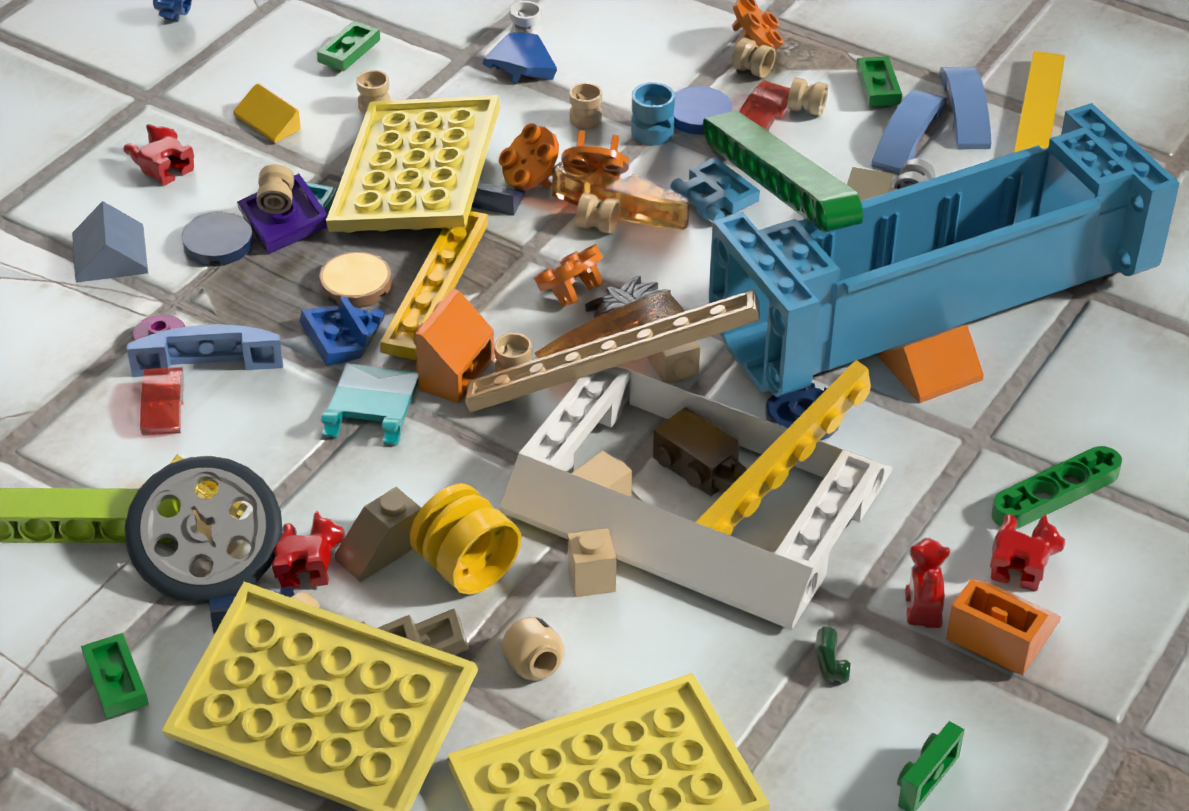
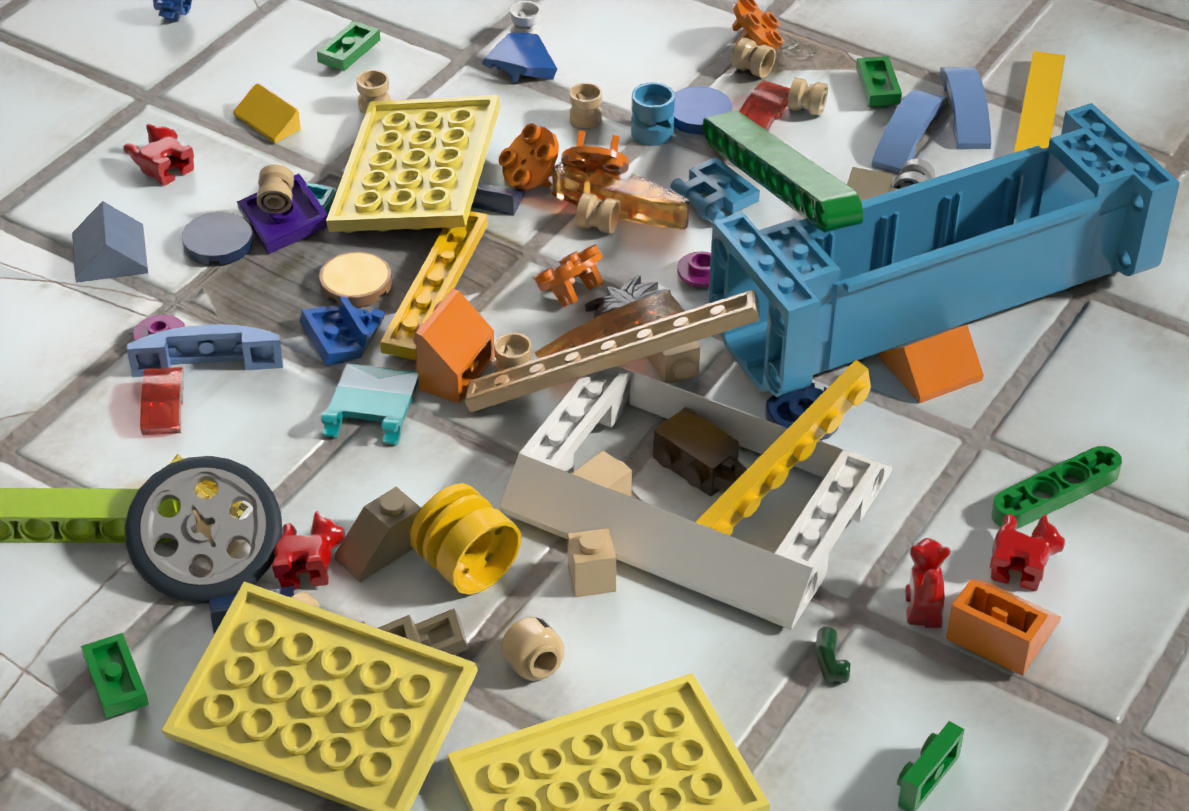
(695, 269): none -> magenta piece

